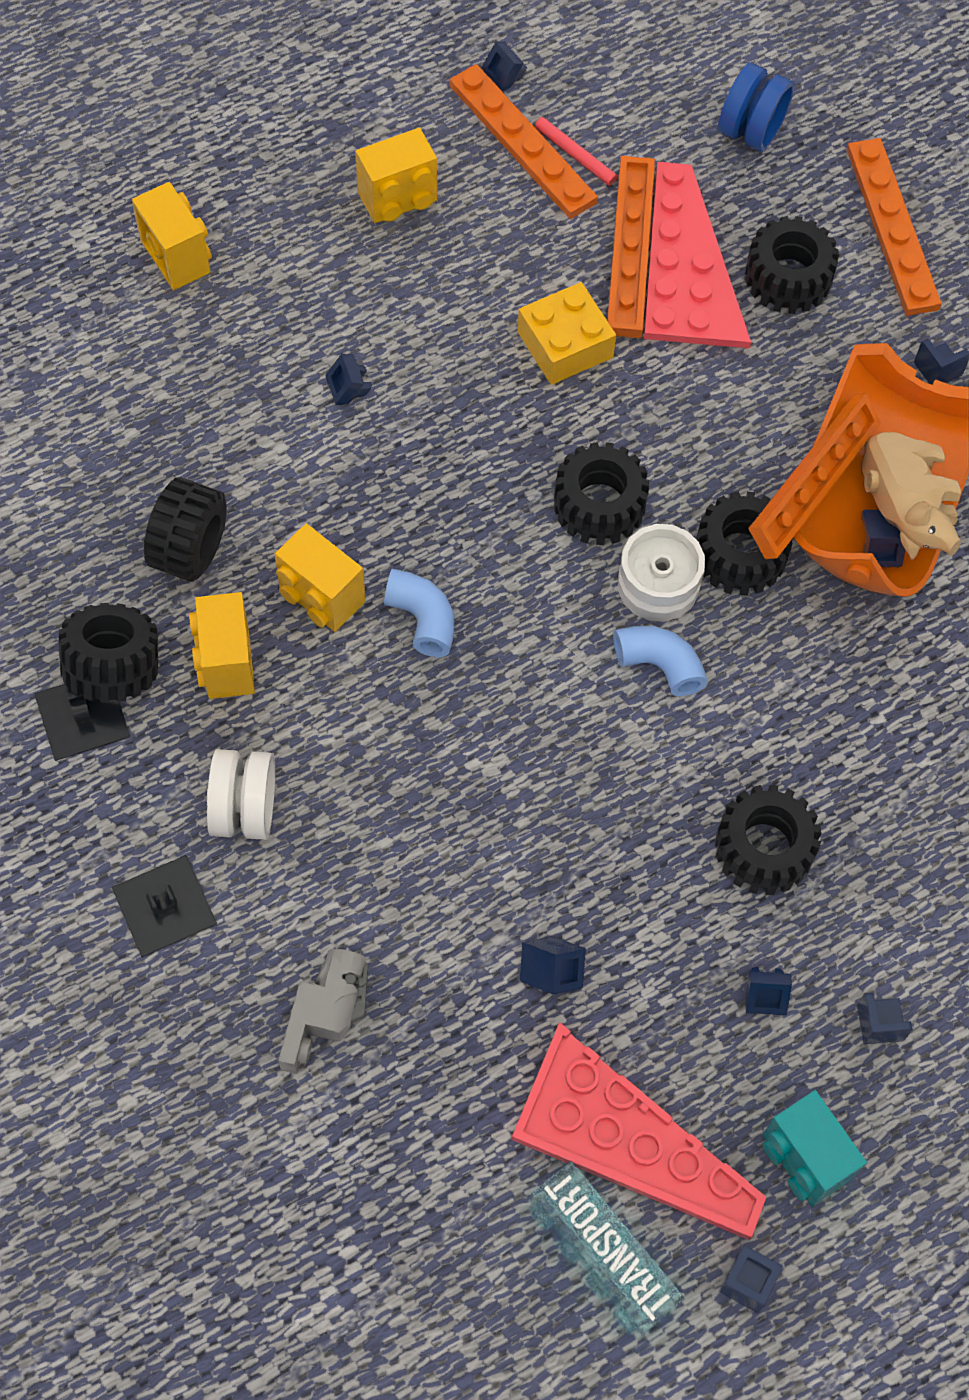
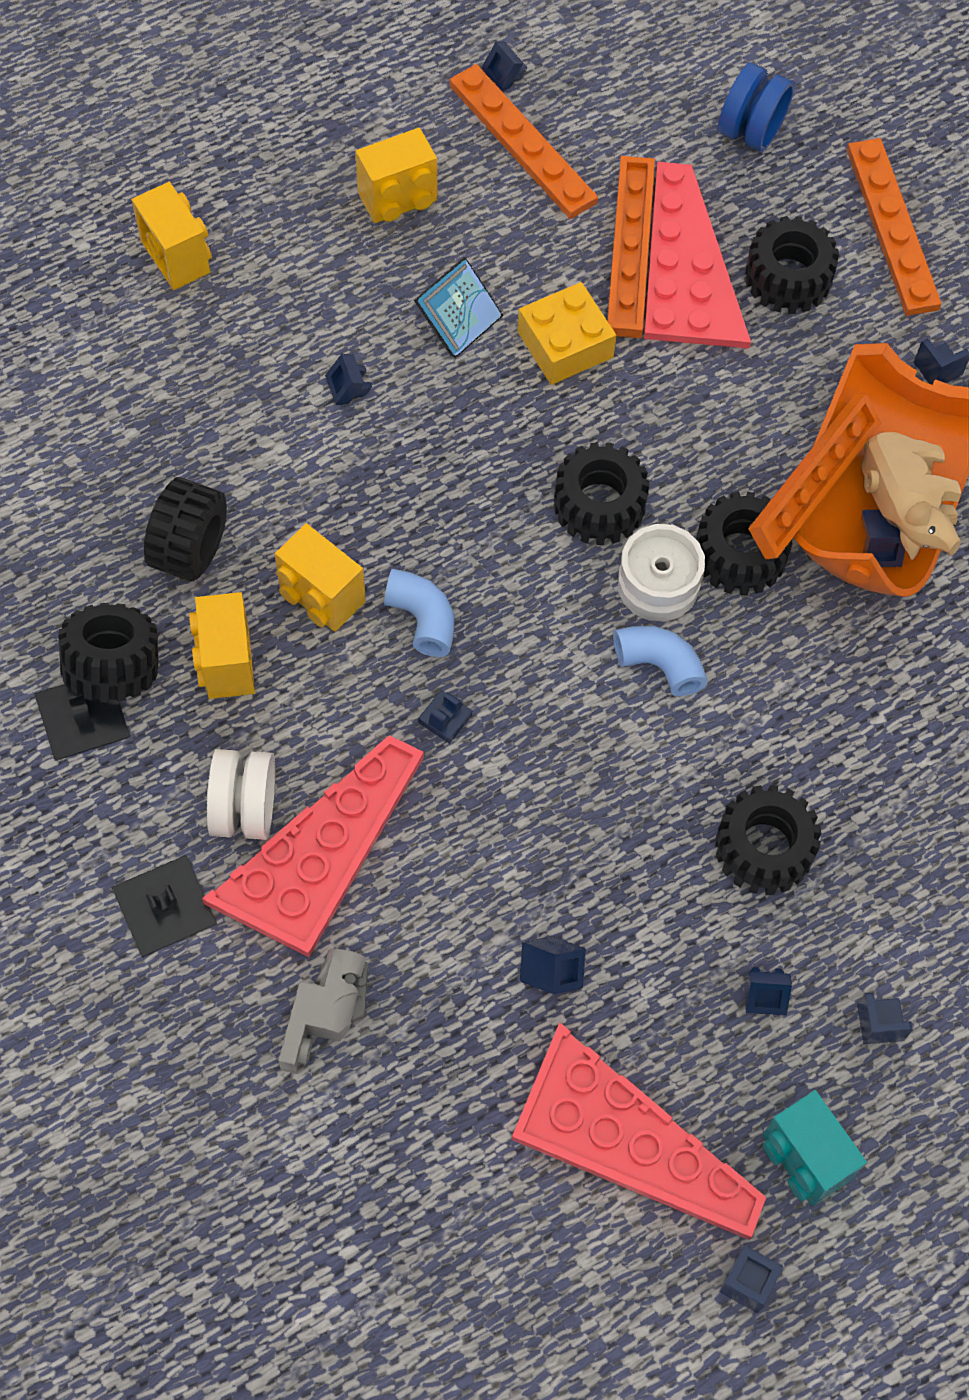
(312, 861): none -> coral wing
(445, 716): none -> dark blue tile
(458, 307): none -> piece
(576, 151): coral bar -> none
(605, 1249): clear light blue brick -> none

